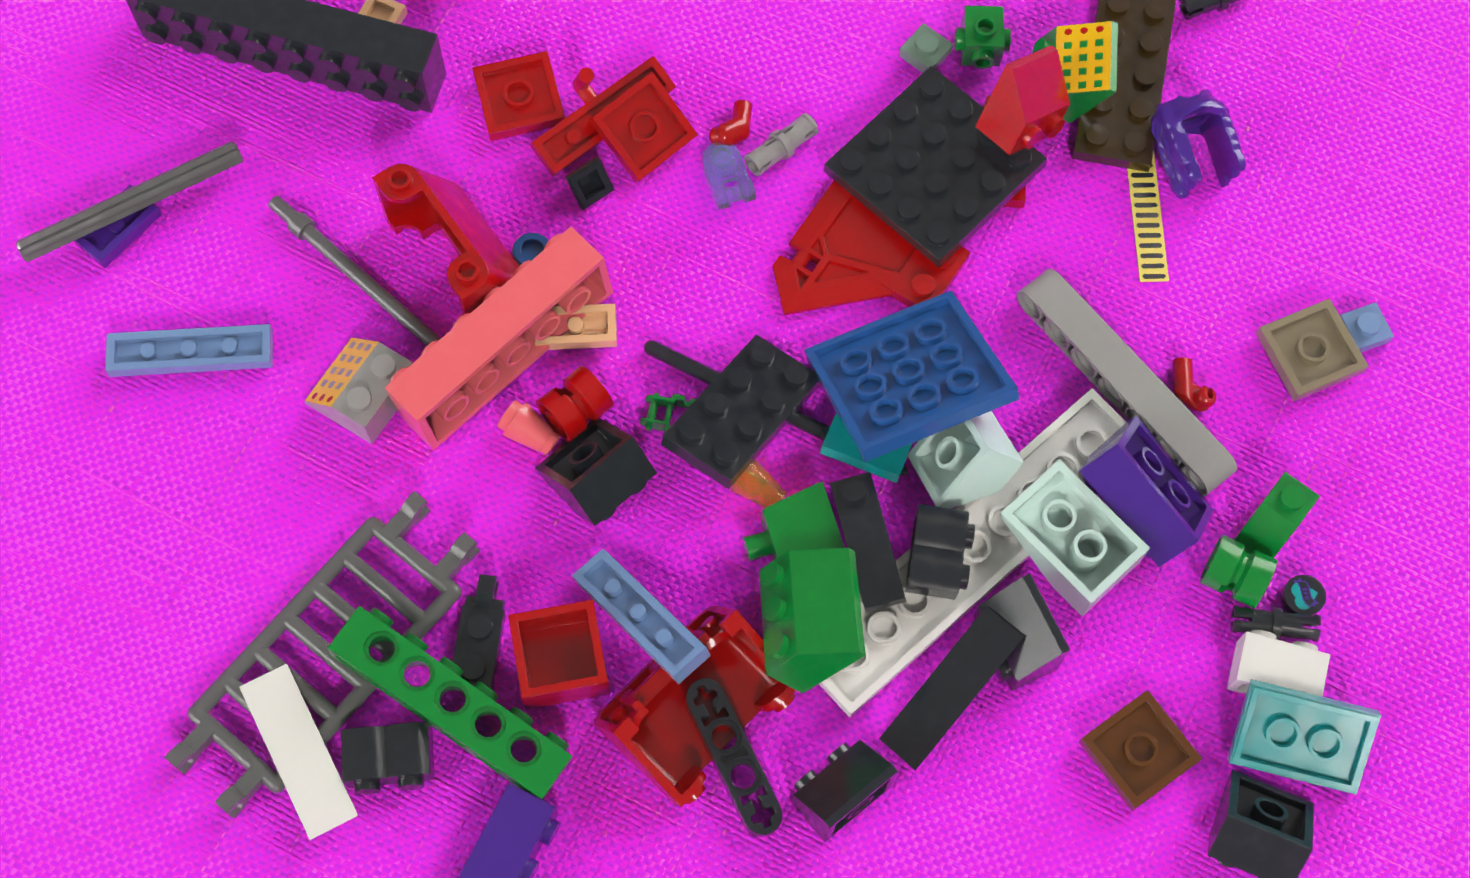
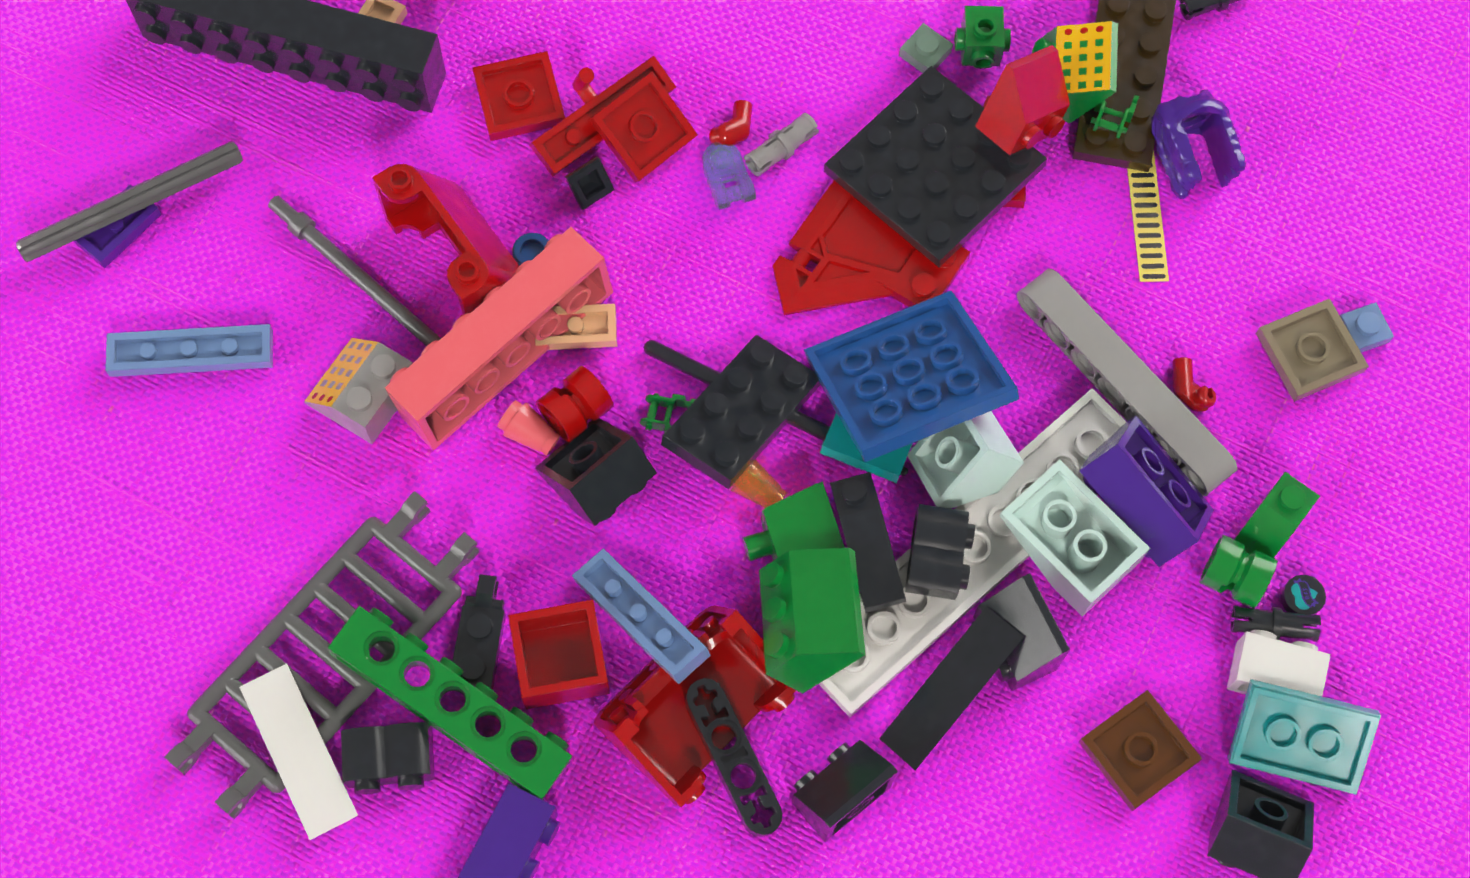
(1126, 116): none -> green piece

